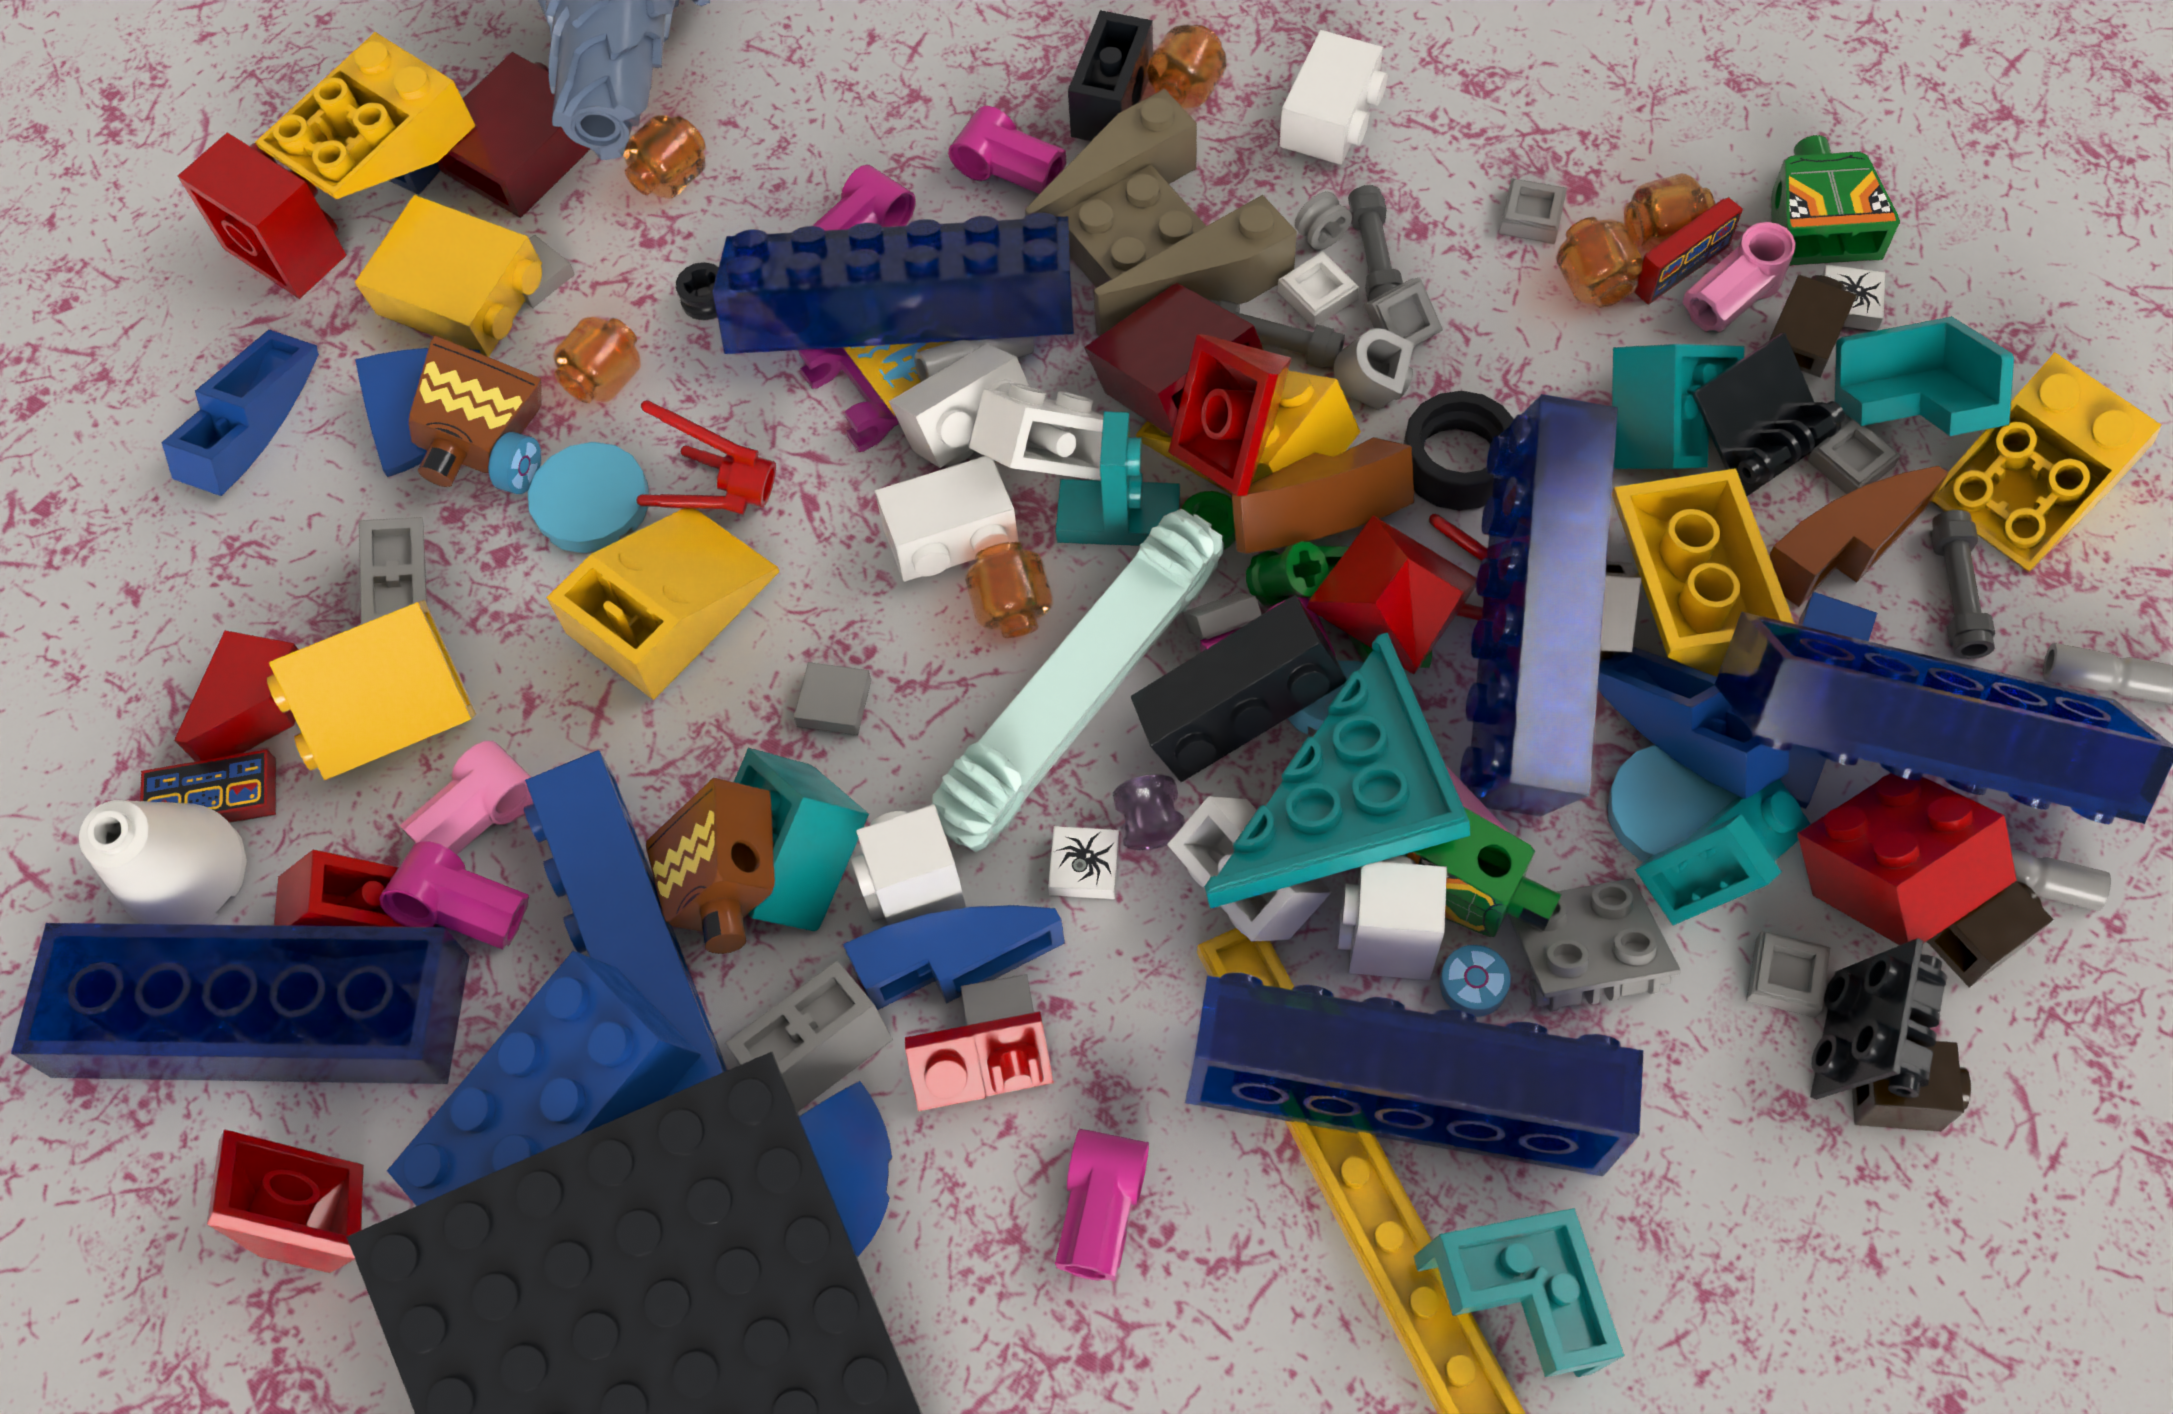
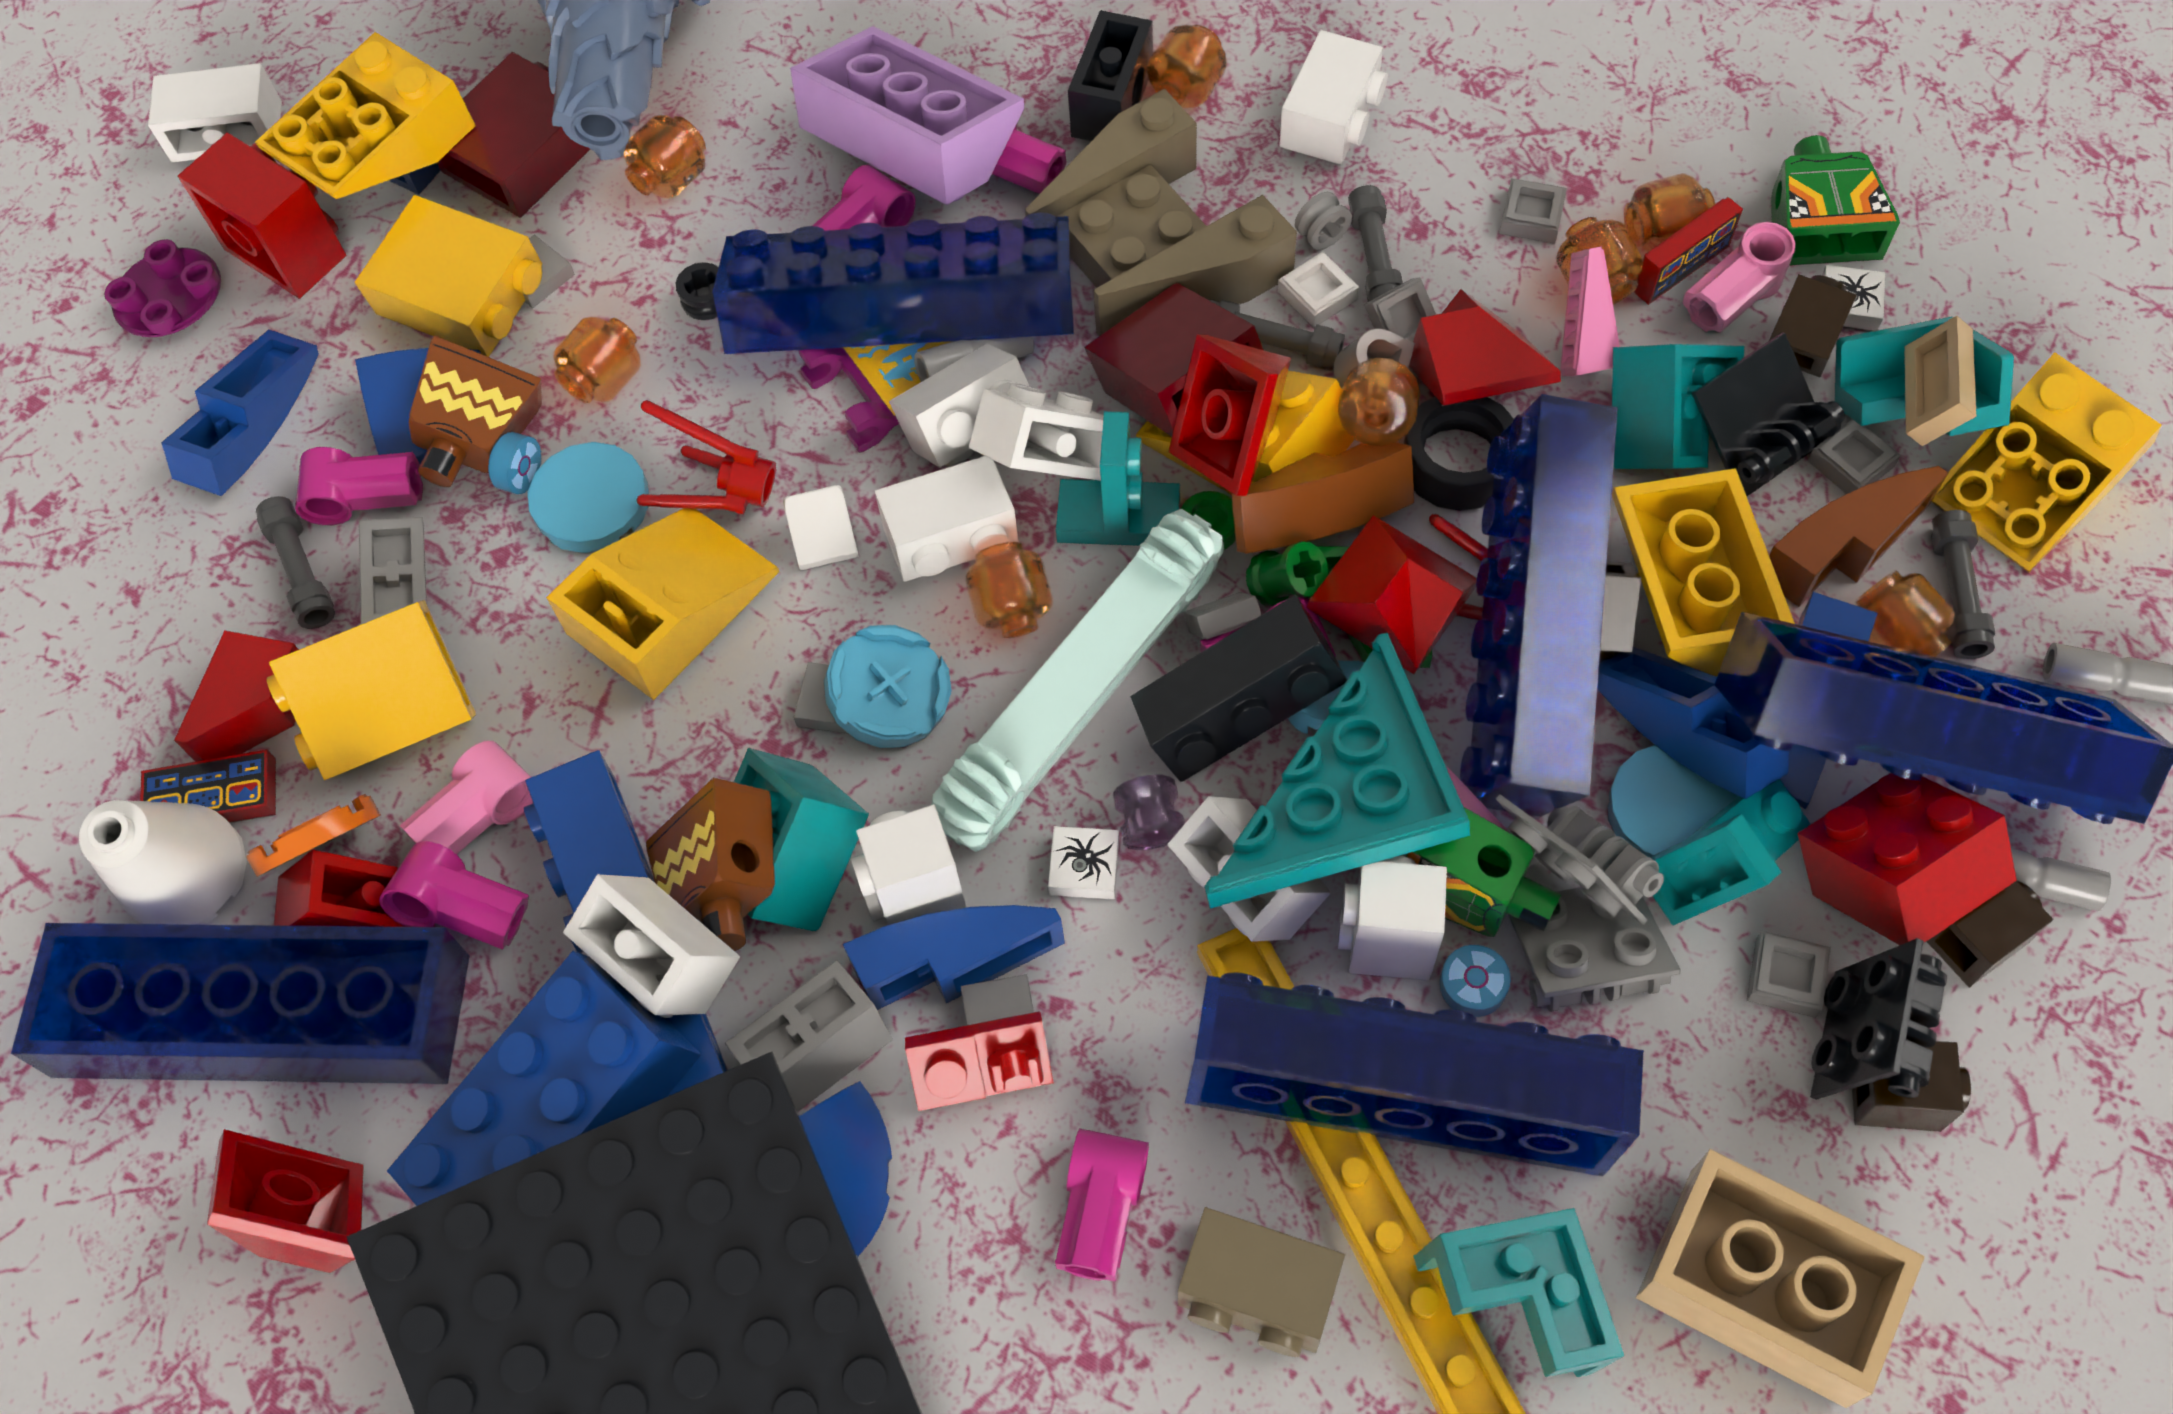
(164, 290): none -> magenta dish
(201, 106): none -> white brick
(308, 597): none -> dark grey bar
(313, 834): none -> orange tile
(336, 484): none -> dark pink piece
(651, 945): none -> white brick
(820, 527): none -> white slope
(887, 686): none -> medium azure tile
(906, 112): none -> lavender slope
(1259, 1283): none -> dark tan brick
(1379, 402): none -> clear orange head
(1475, 354): none -> red slope
(1589, 317): none -> bright pink slope
(1590, 854): none -> light grey hinge
(1781, 1279): none -> tan brick
(1909, 614): none -> clear orange head
(1940, 381): none -> tan tile

